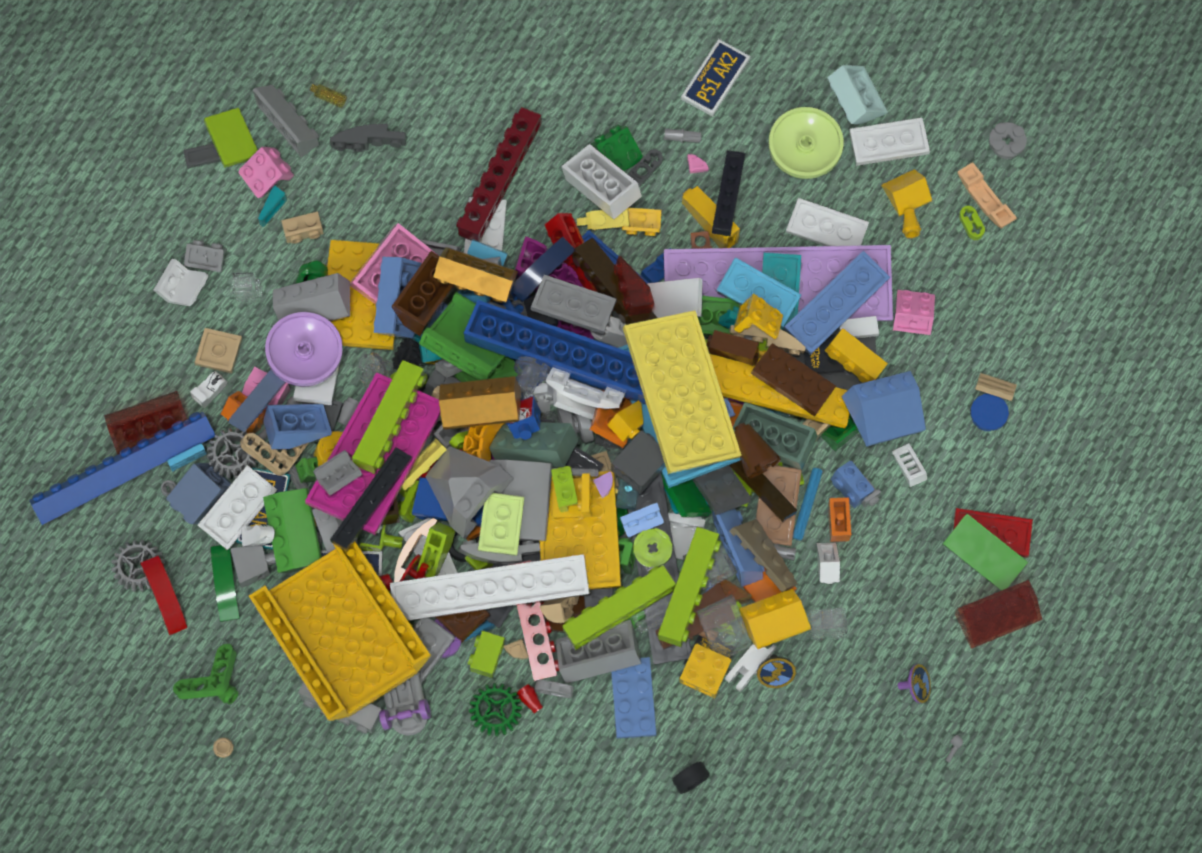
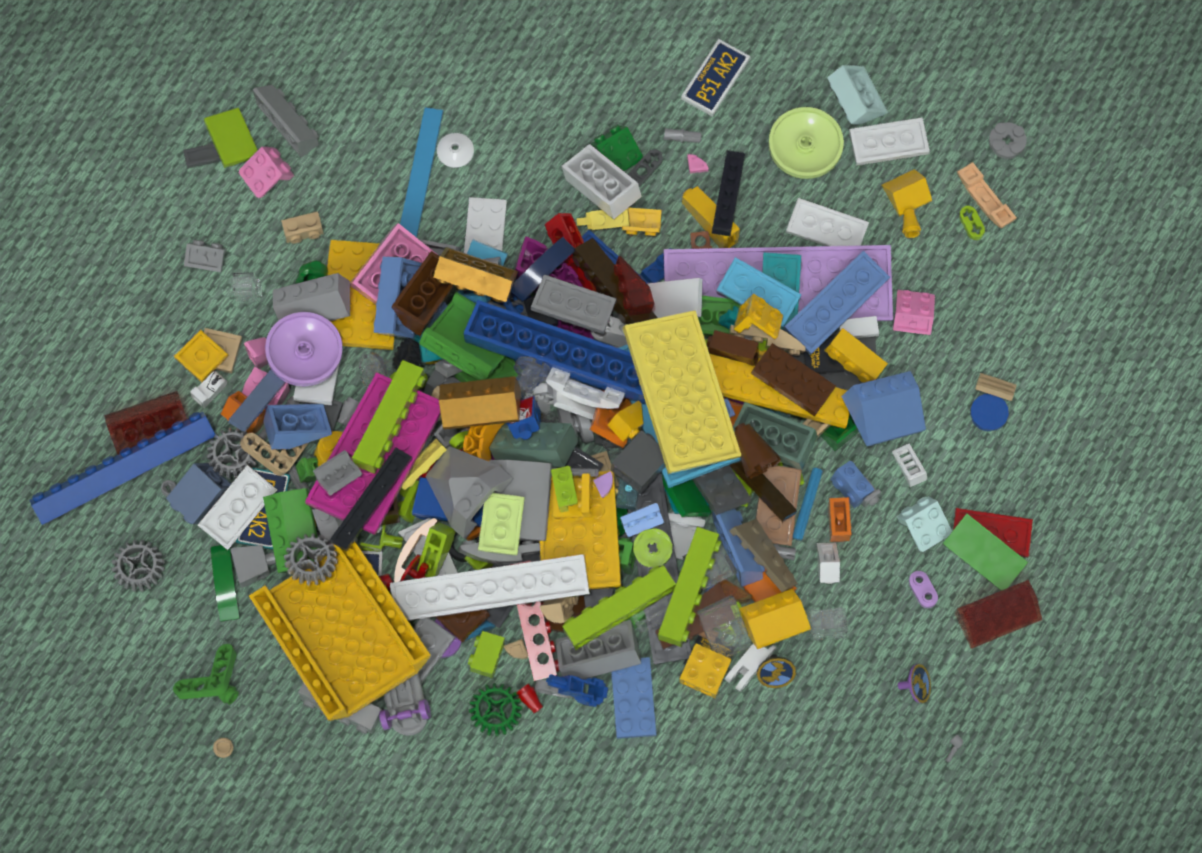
(164, 595): red slope -> none
(179, 284): white bracket -> none
(186, 457): medium azure tile -> none
(201, 356): none -> yellow tile
(256, 351): none -> bright pink slope
(257, 535): white leg -> none
(272, 205): teal slope -> none
(304, 563): none -> light grey gear
(329, 95): clear yellow cylinder -> none
(360, 137): dark grey slope -> none
(421, 170): none -> dark azure tile
(458, 157): none -> white dish
(475, 229): dark red brick -> none
(573, 686): none -> blue piece
(690, 777): black tyre -> none
(923, 589): none -> lavender plate
(925, 523): none -> light aqua bracket

